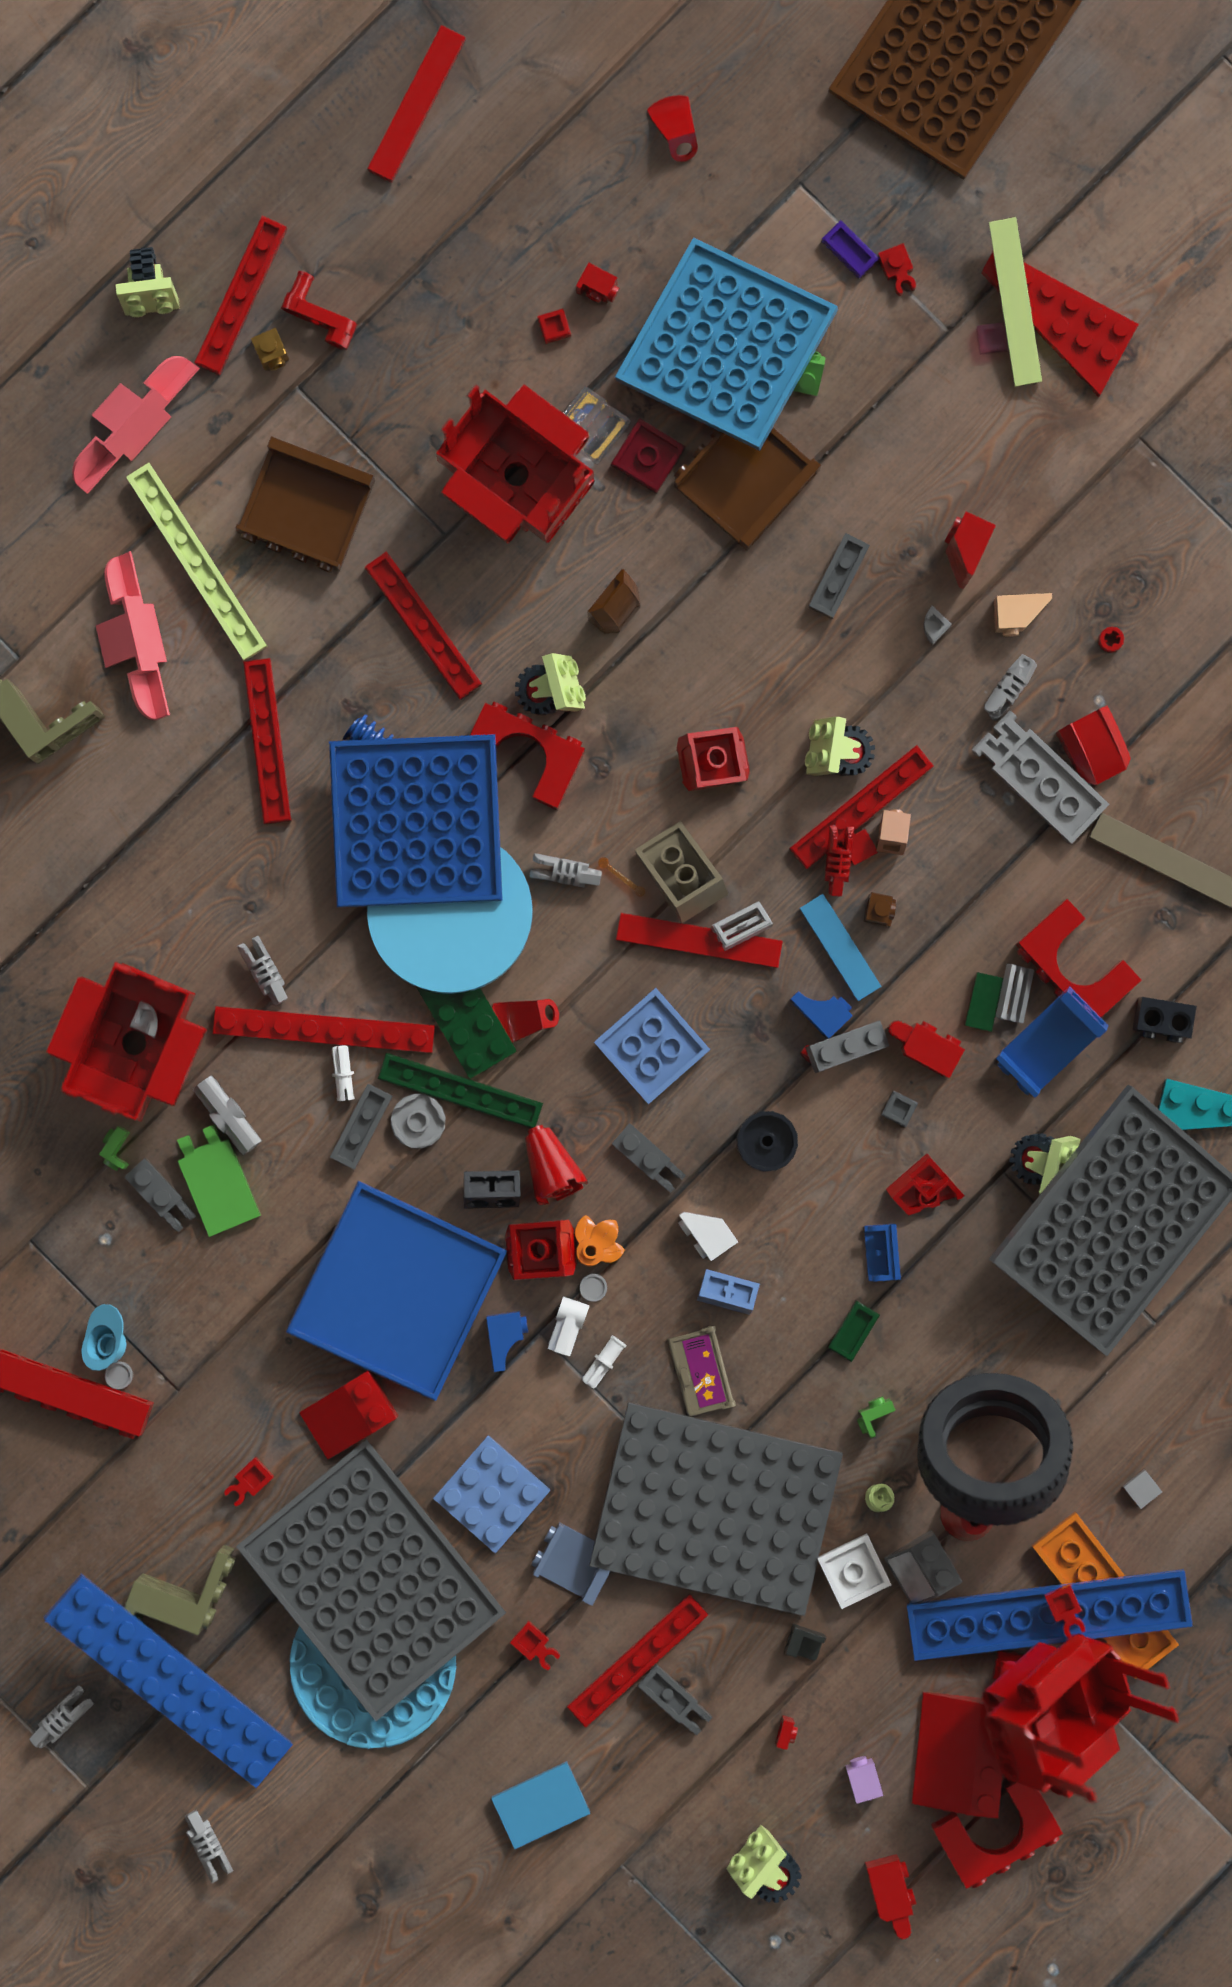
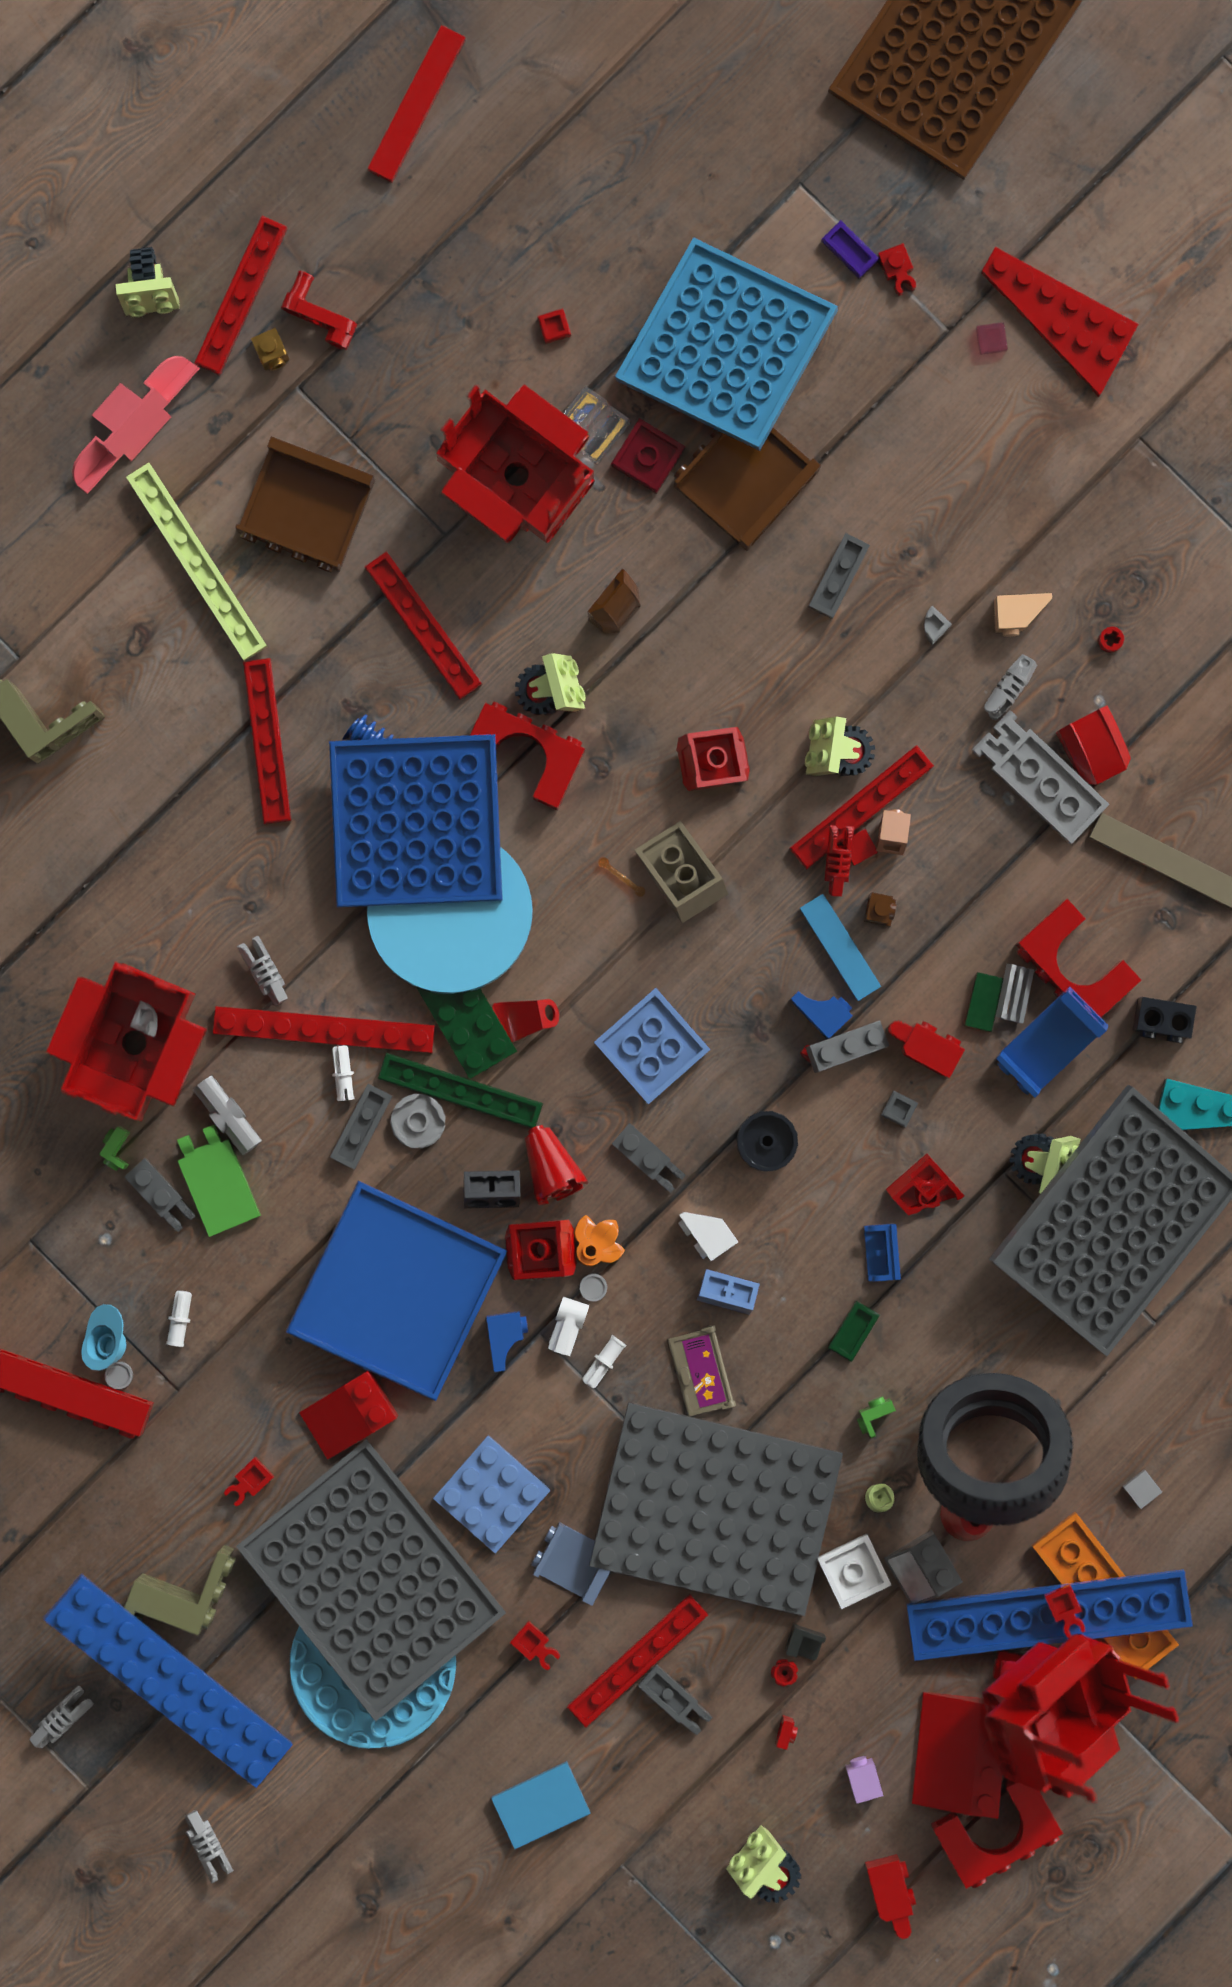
(133, 636): coral piece -> none
(179, 1318): none -> white axle
(566, 871): light grey hinge -> none
(598, 284): red brick -> none
(675, 122): red piece -> none
(696, 940): red tile -> none
(722, 936): light grey tile -> none
(789, 1678): none -> red plate
(811, 377): bright green bracket -> none
(966, 545): red slope -> none
(1015, 301): yellowish green tile -> none

